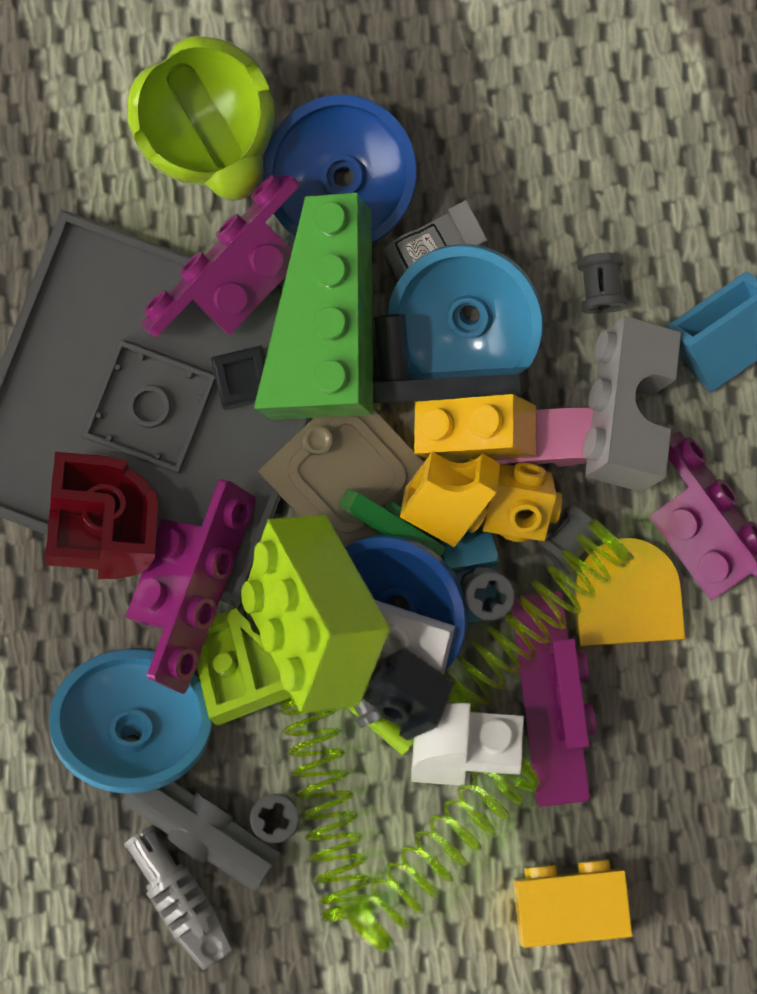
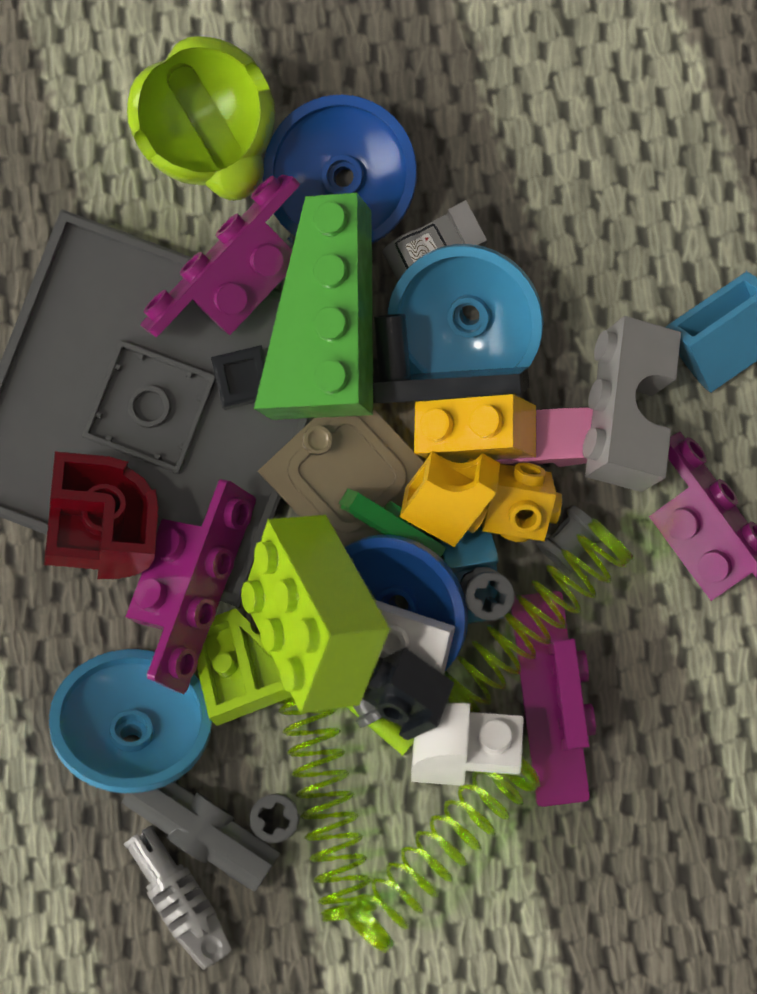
(572, 905): yellow brick -> none
(593, 268): dark grey bush -> none
(637, 605): yellow tile -> none

